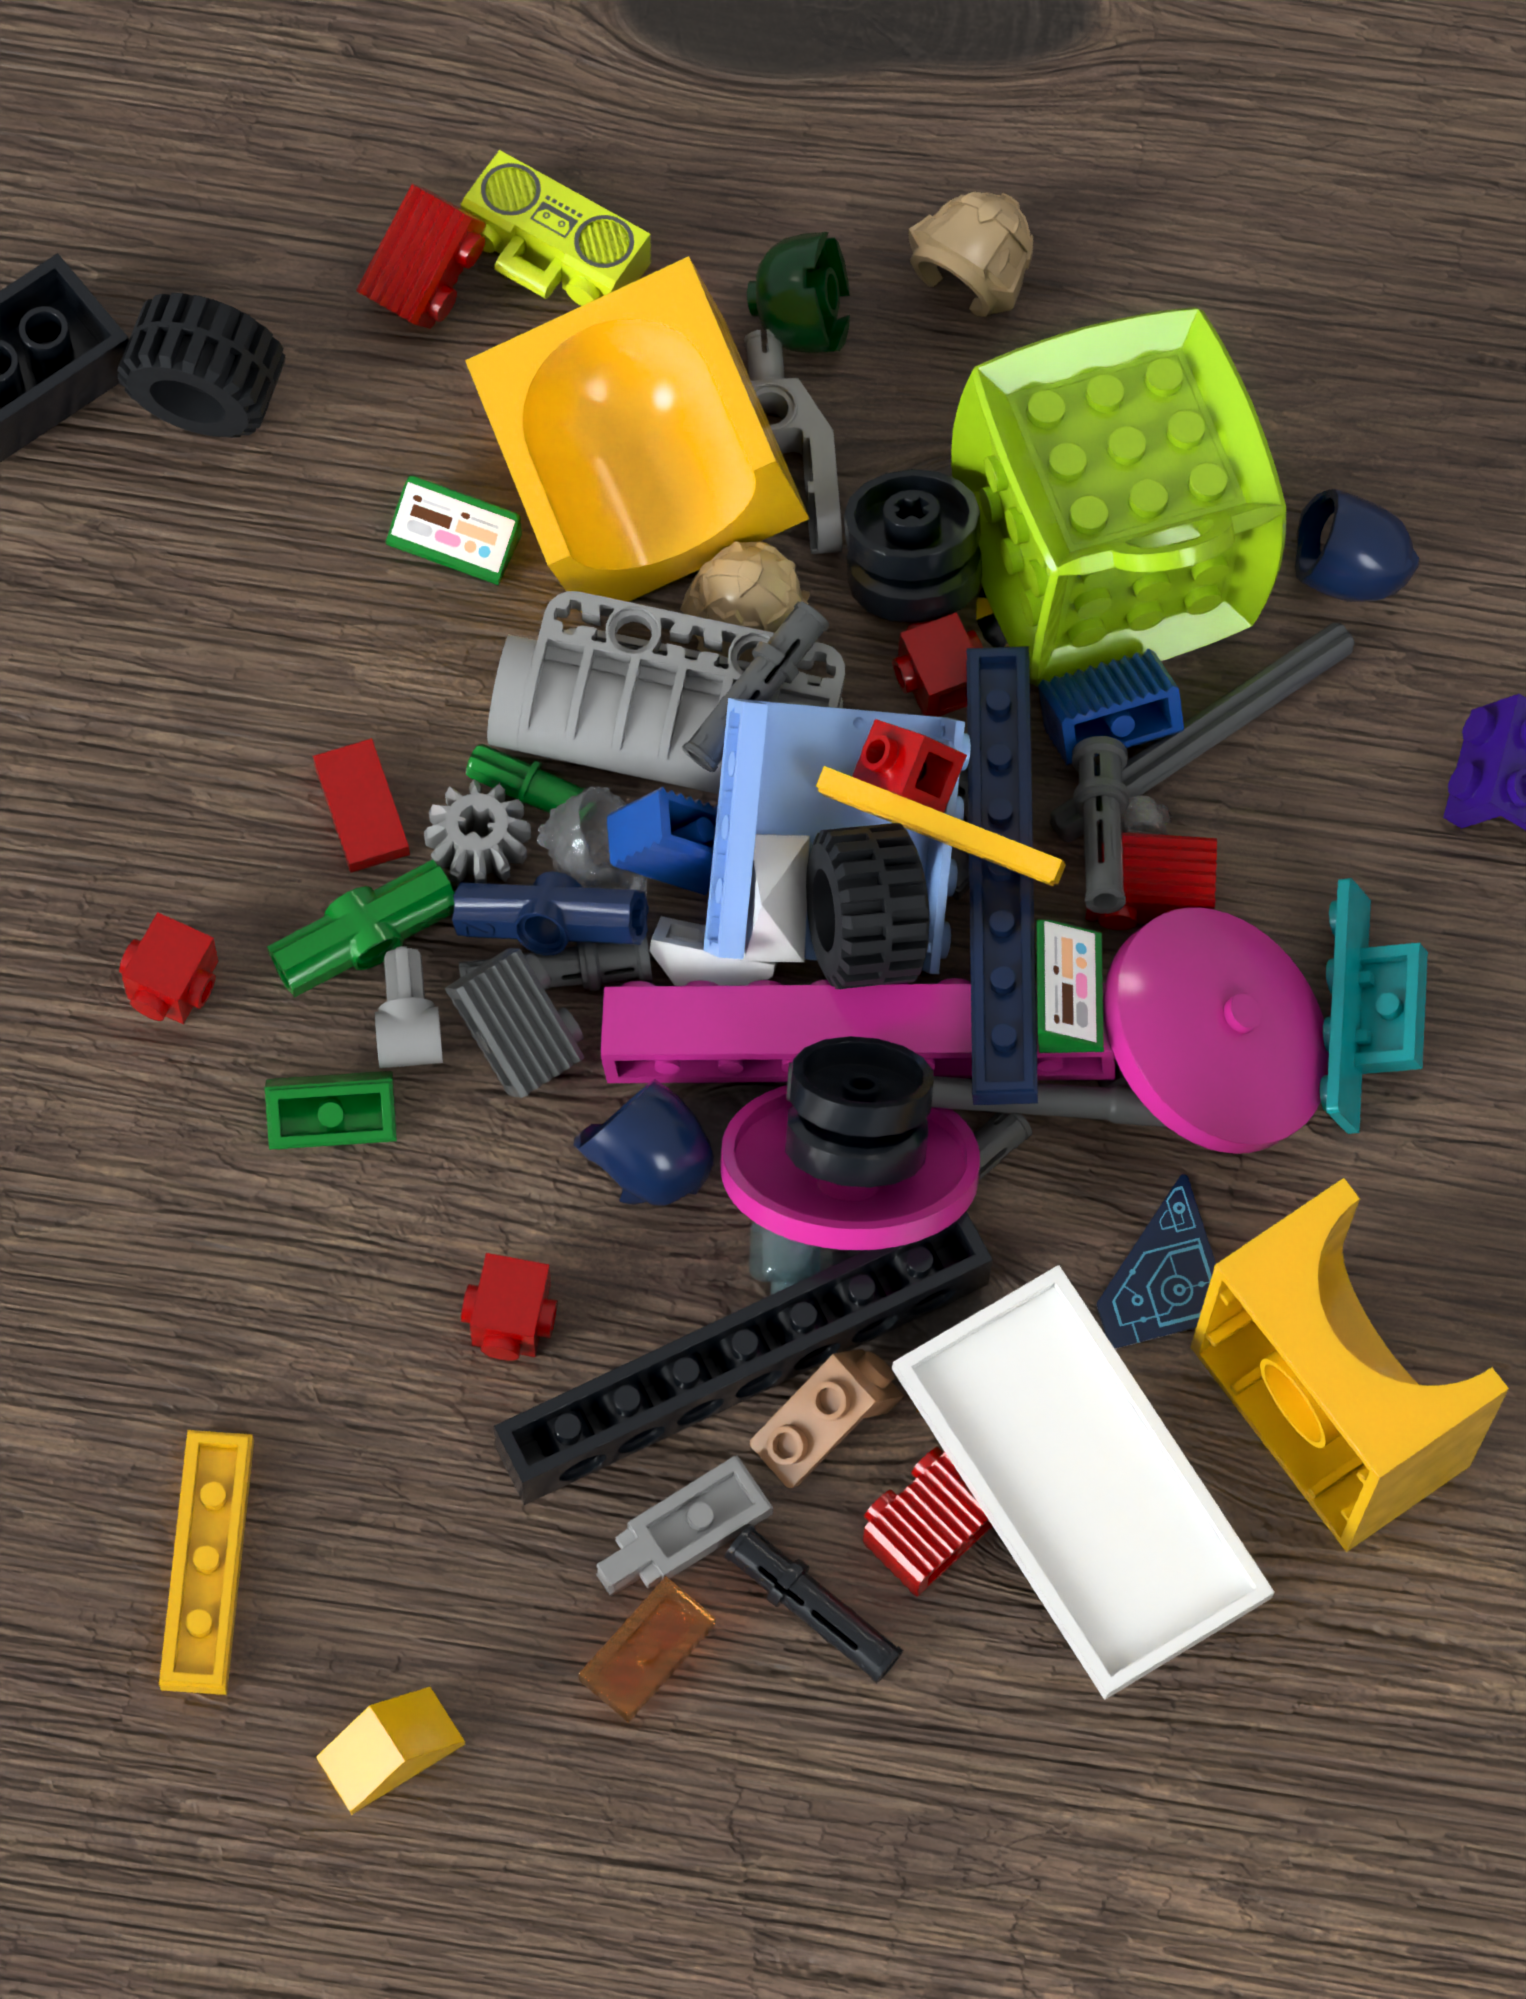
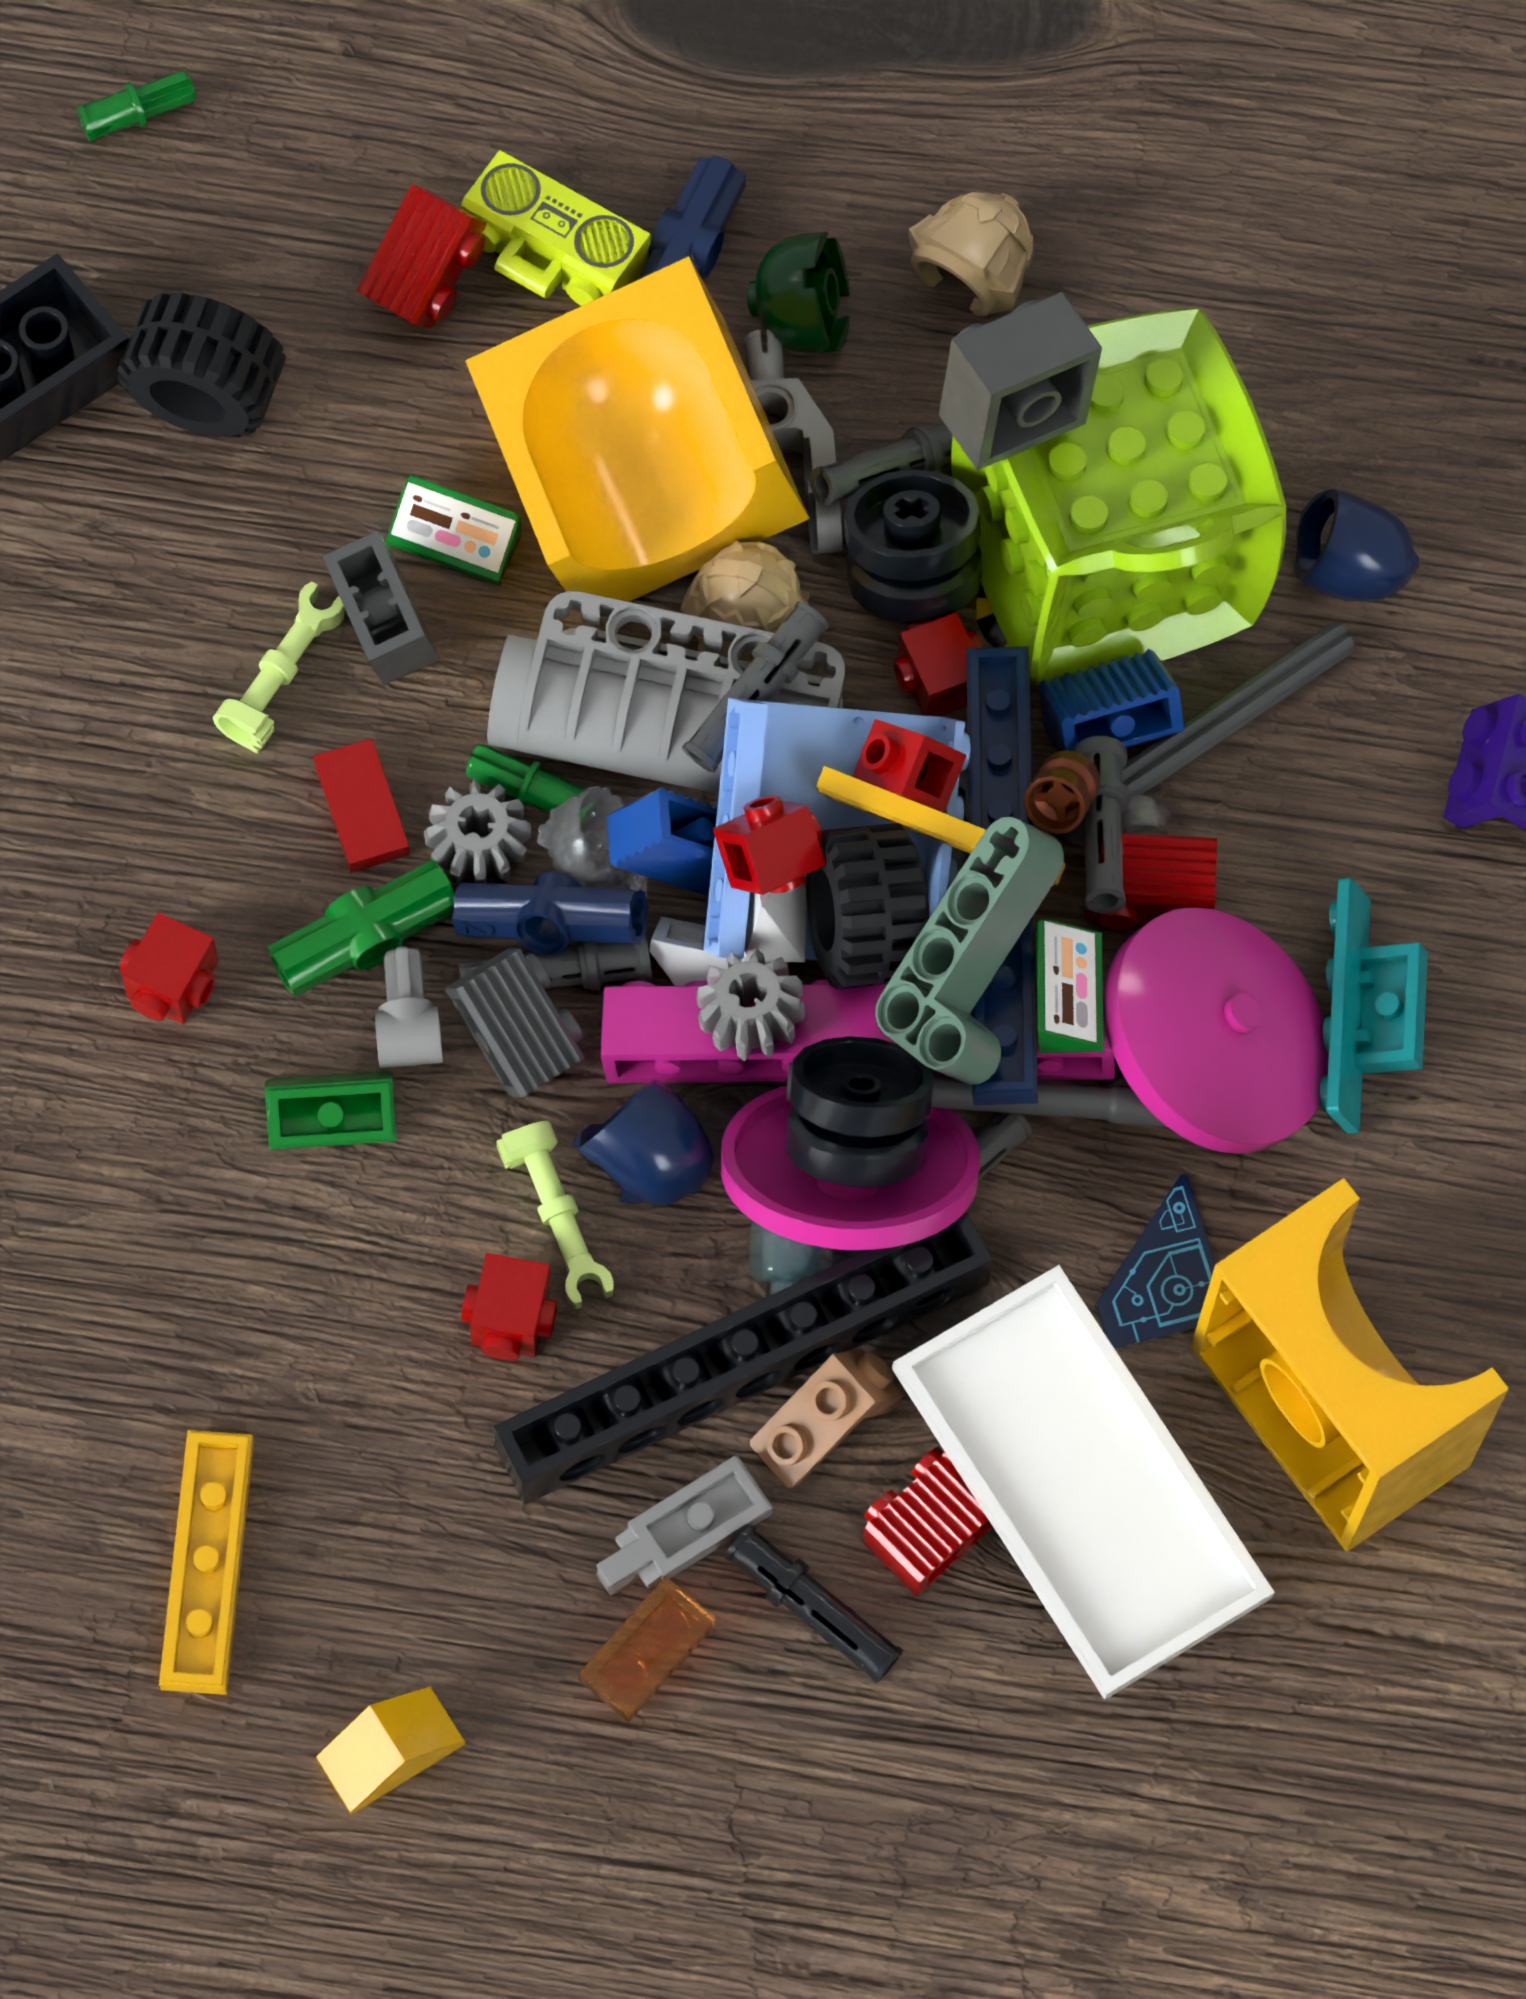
(135, 105): none -> green axle
(244, 719): none -> yellowish green piece
(380, 607): none -> dark grey brick
(532, 1147): none -> yellowish green piece
(698, 218): none -> dark blue piece
(726, 1001): none -> light grey gear
(770, 846): none -> red brick
(918, 449): none -> dark grey pin
(963, 948): none -> sand green beam
(1019, 380): none -> dark grey brick
(1051, 801): none -> copper wheel

